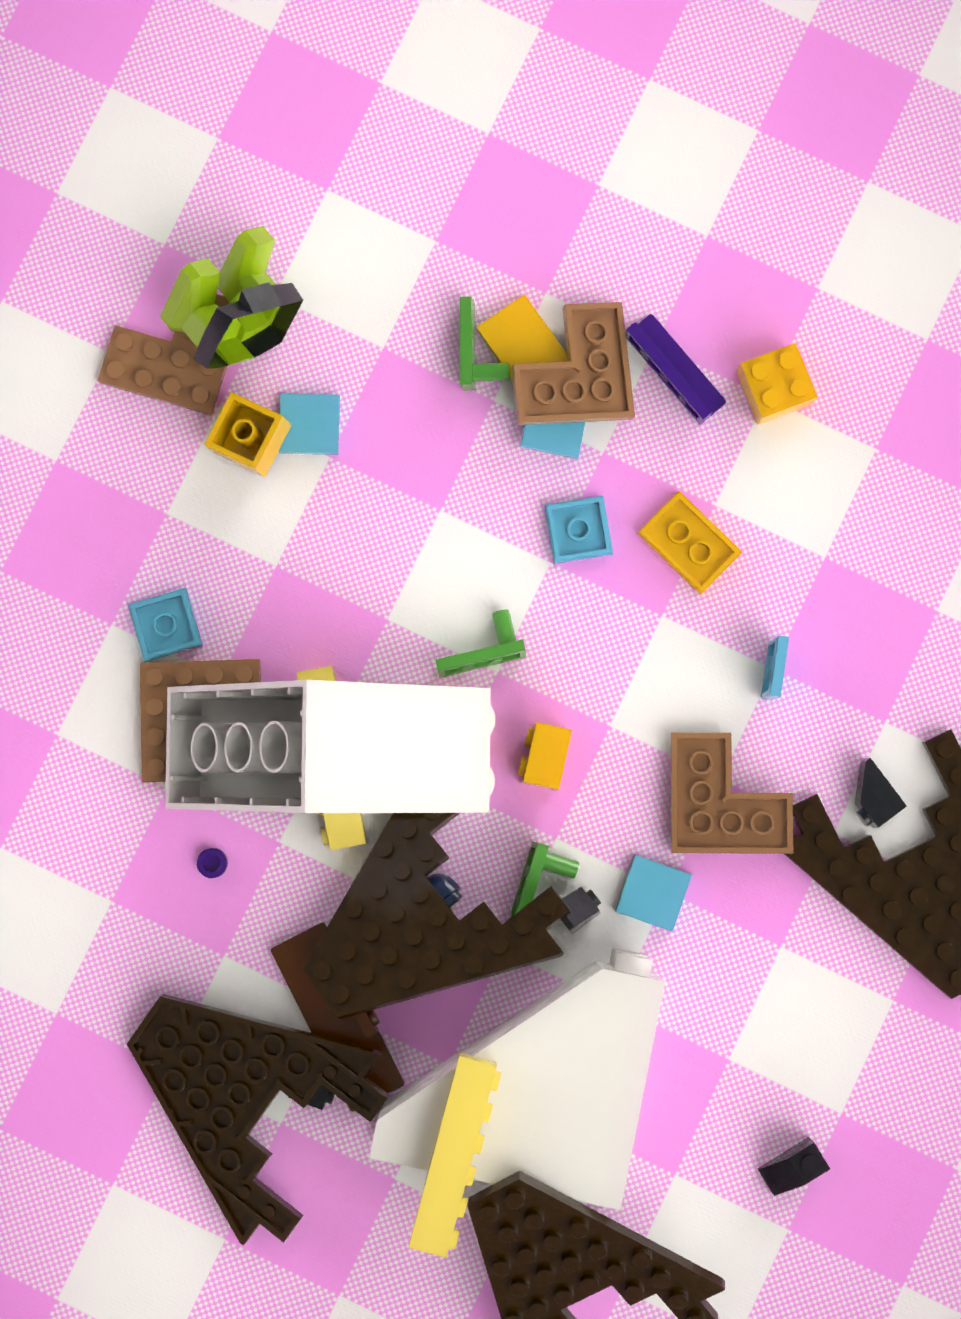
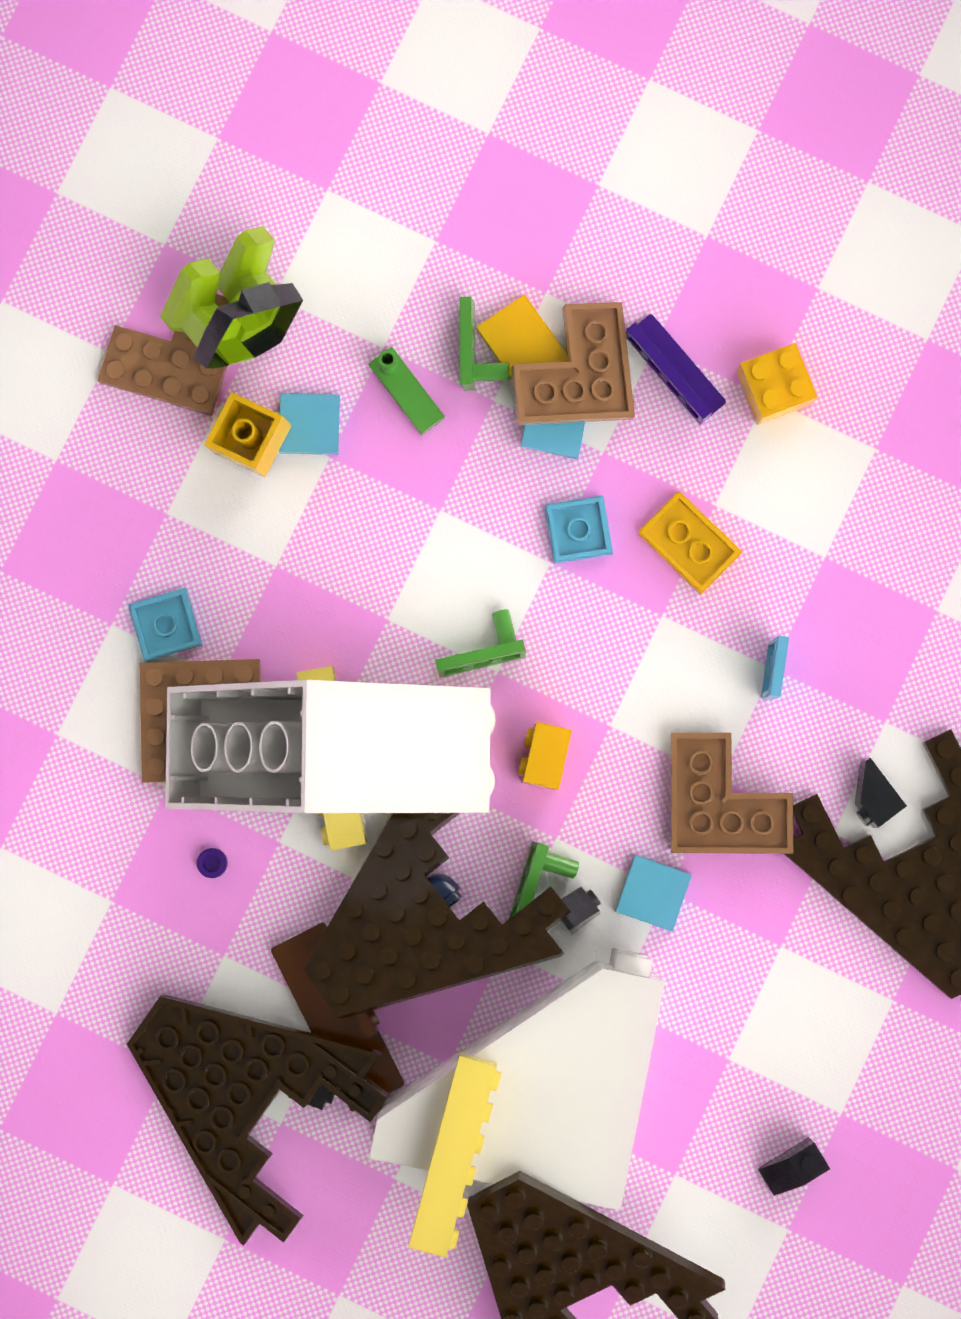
(406, 390): none -> bright green piece

